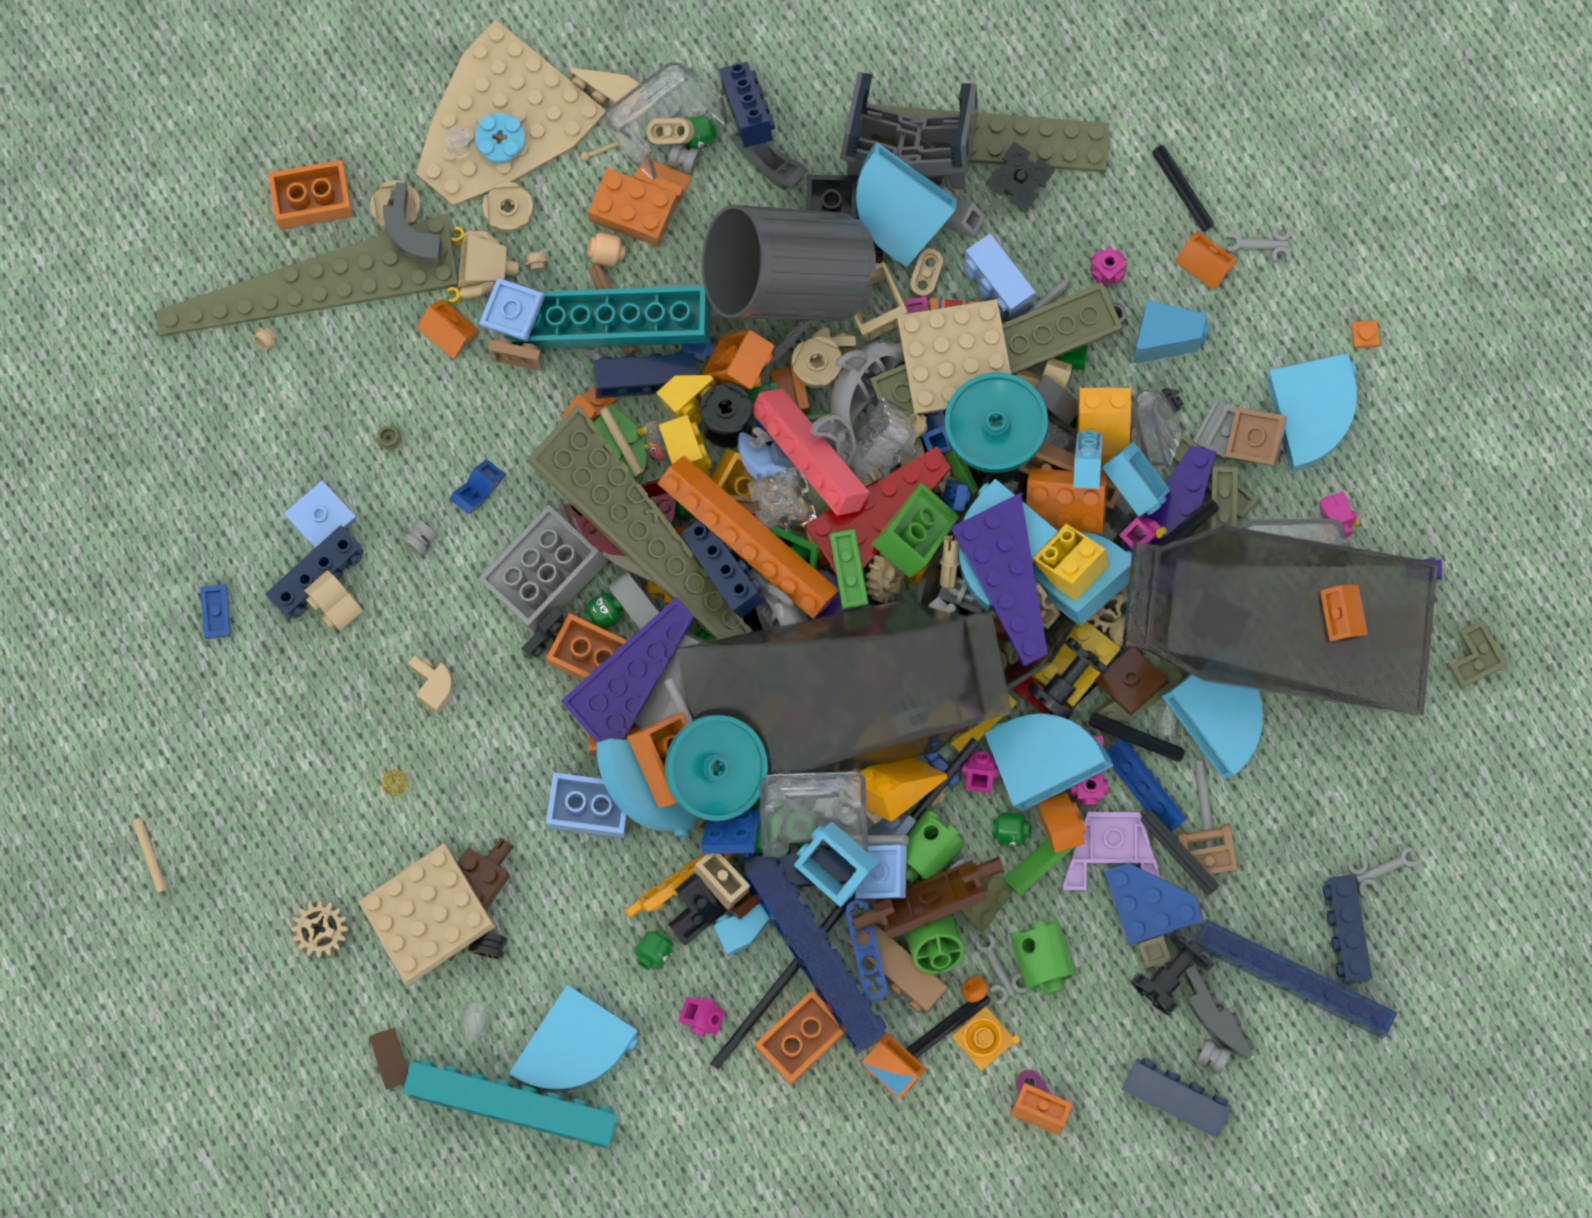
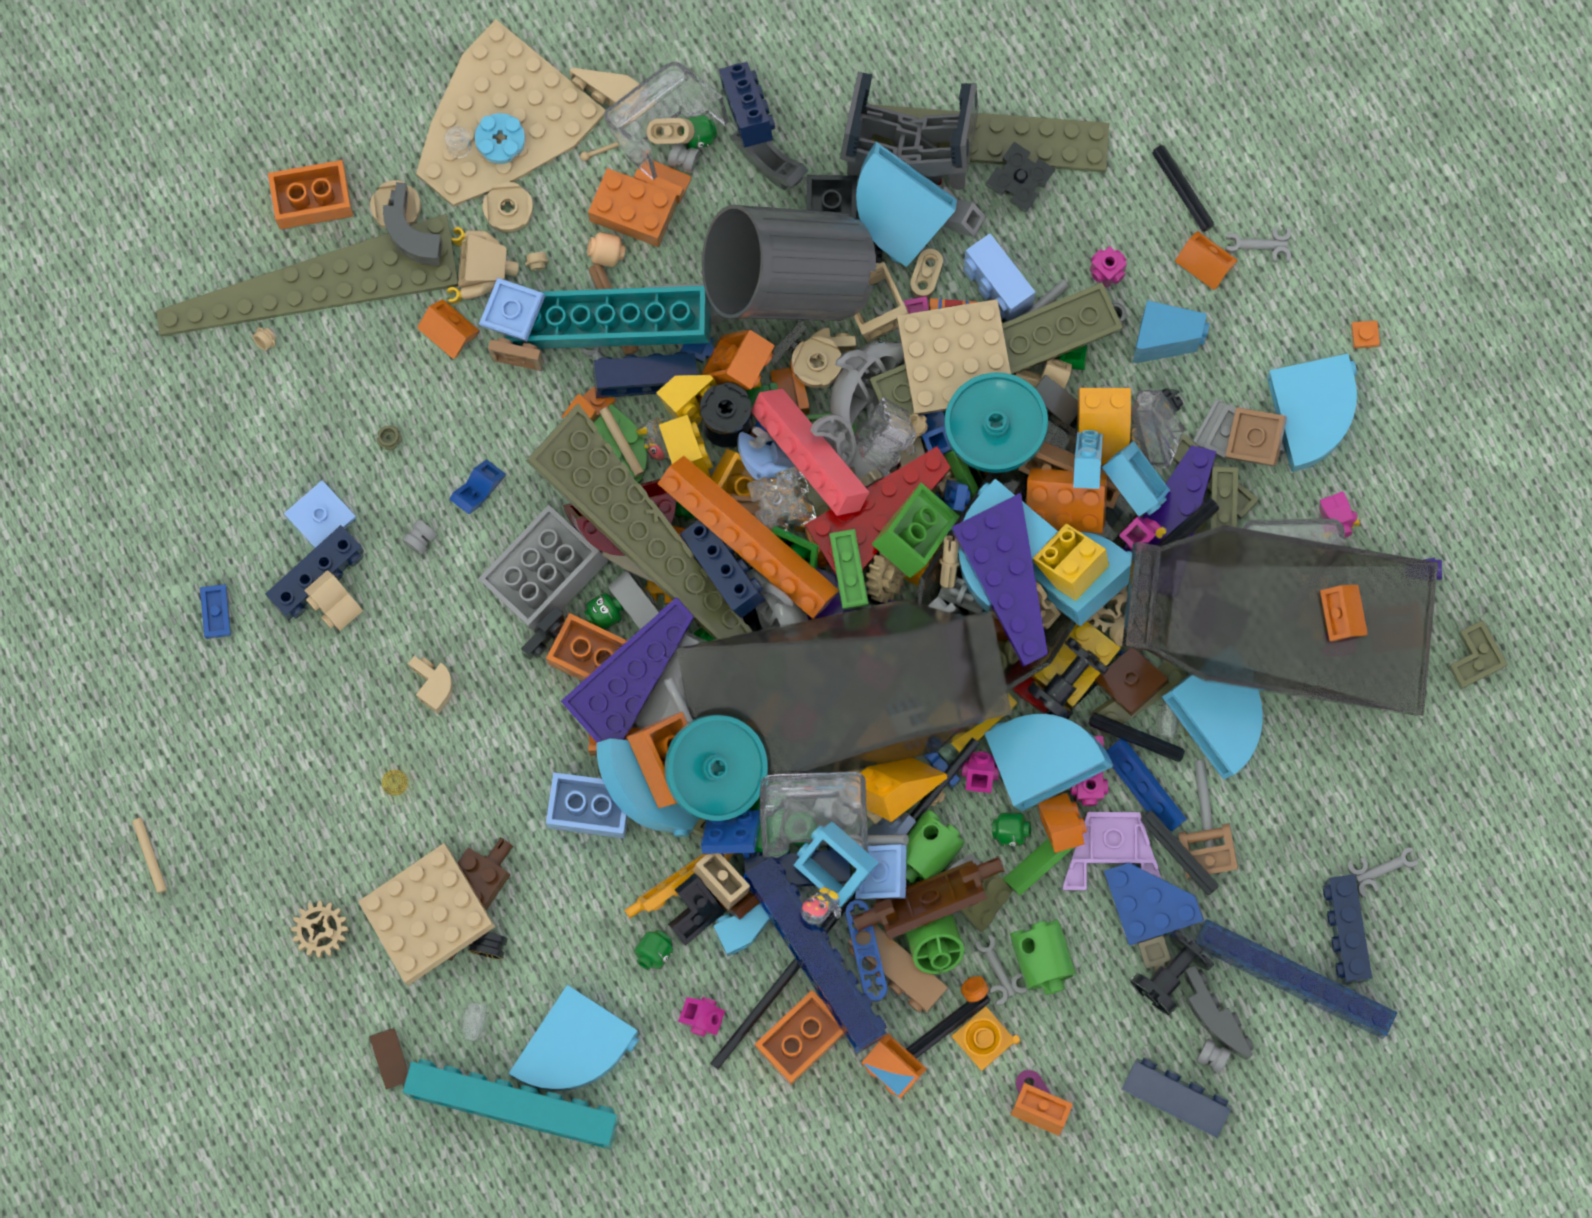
(820, 906): none -> animal

